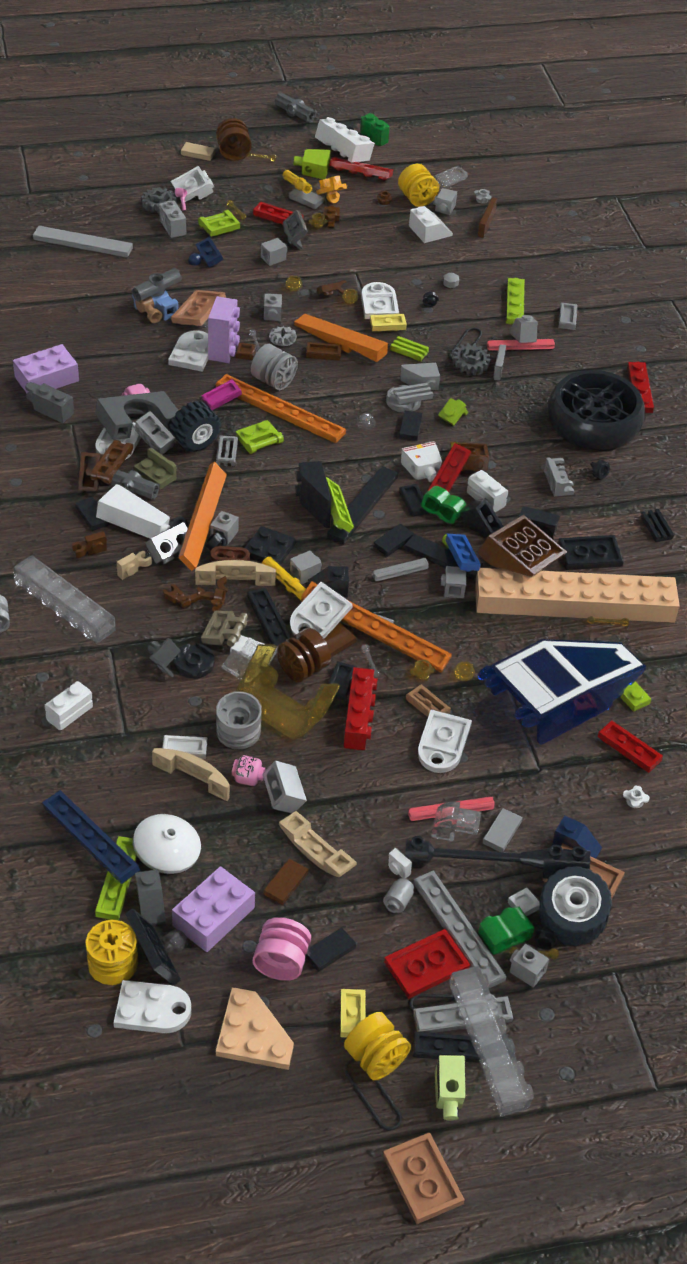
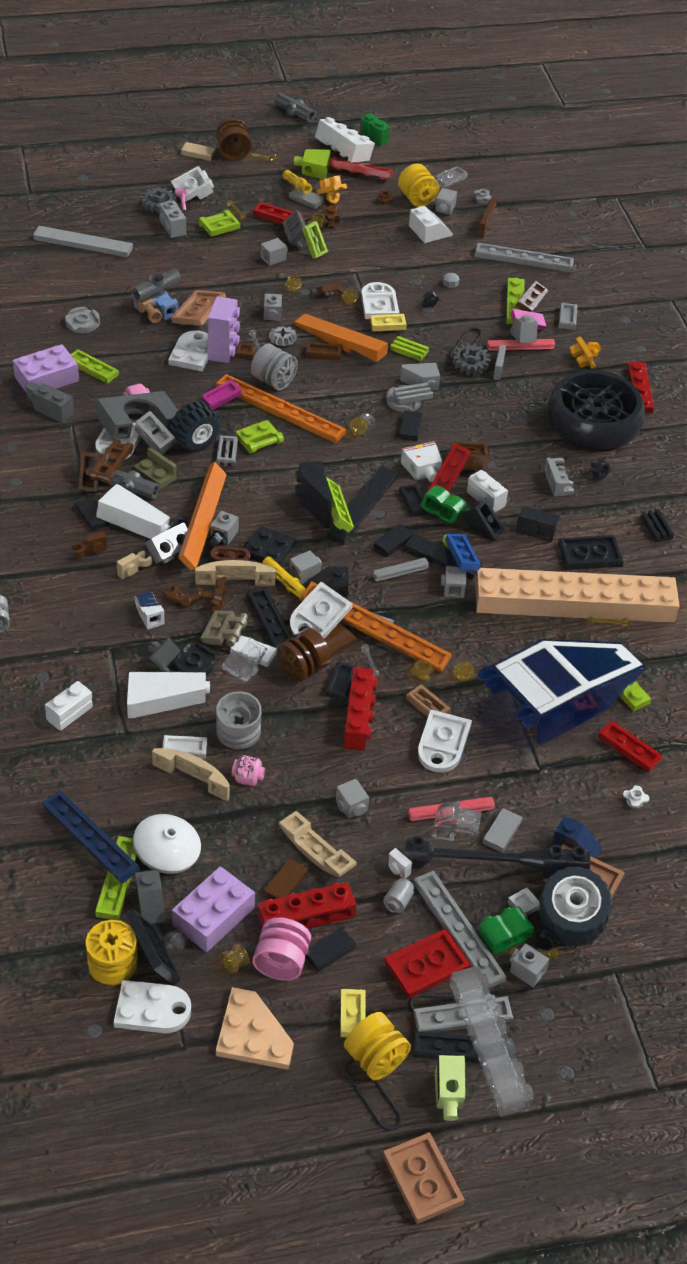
(64, 599): clear brick -> none
(82, 320): none -> light grey tile
(94, 367): none -> lime tile
(149, 608): none -> white leg
(164, 691): none -> white slope
(208, 252): dark blue plate -> none
(235, 958): none -> clear yellow wheel
(276, 707): clear yellow windscreen -> none
(284, 787): light grey brick -> none
(312, 907): none -> red brick
(313, 240): none -> lime tile
(352, 799): none -> light grey brick
(358, 426): none -> clear yellow plate
(453, 411): lime bracket -> none
(521, 548): reddish brown slope -> none
(524, 257): none -> light grey tile
(532, 297): none -> tile
(537, 316): none -> tile
(588, 352): none -> light orange hips

